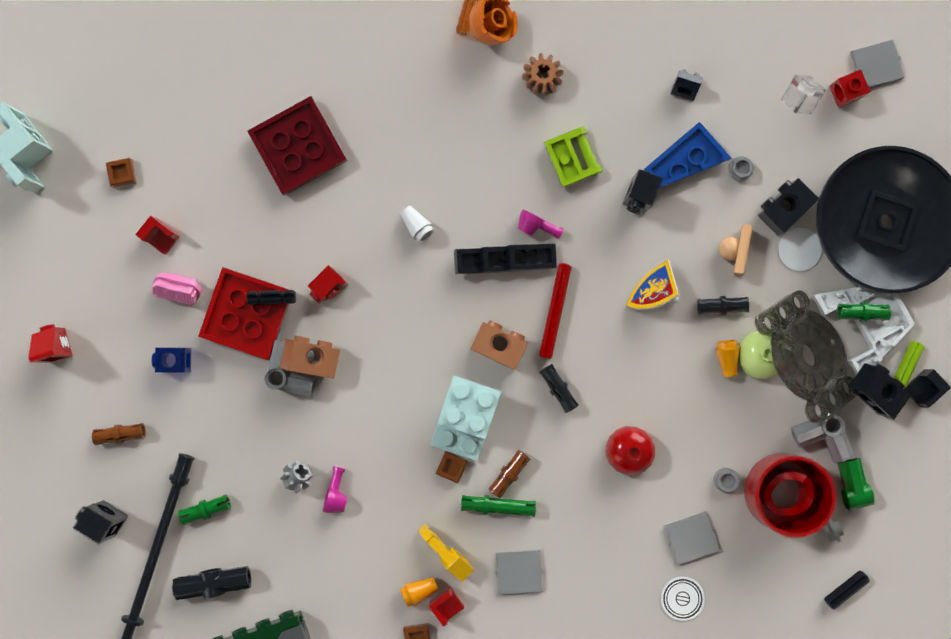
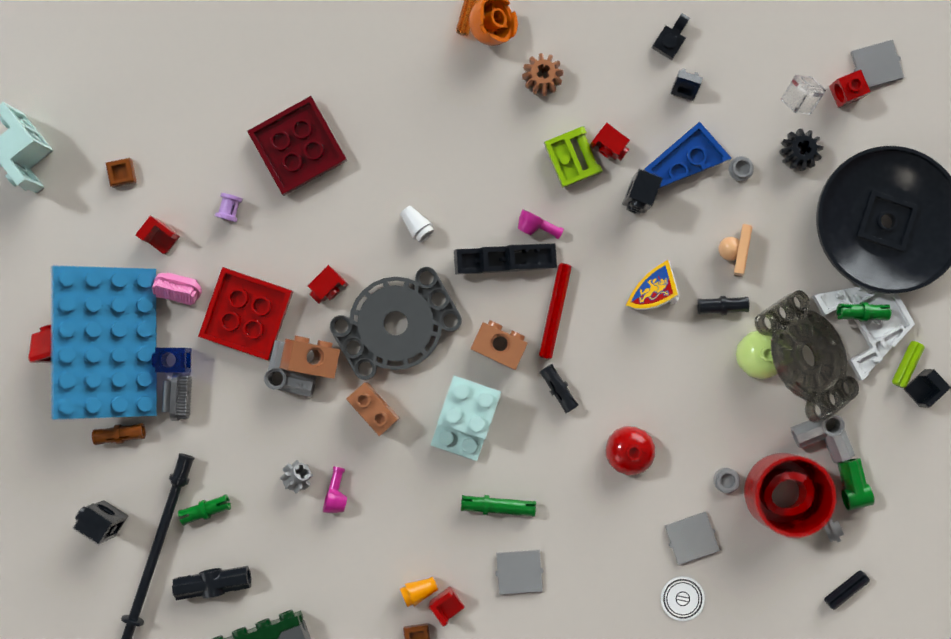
(102, 342): none -> dark azure plate
(177, 396): none -> flat silver piece
(228, 207): none -> lavender bush
(271, 297): black axle -> none
(370, 327): none -> dark grey piece
(372, 408): none -> nougat brick
(450, 558): yellow piece -> none
(451, 467): dark orange tile -> none
(509, 473): dark orange pin -> none
(611, 143): none -> red brick
(670, 39): none -> black plate
(728, 357): light orange cone -> none
(800, 199): black brick -> none
(800, 249): white sticker -> none
(809, 148): none -> black gear
(879, 390): black brick -> none

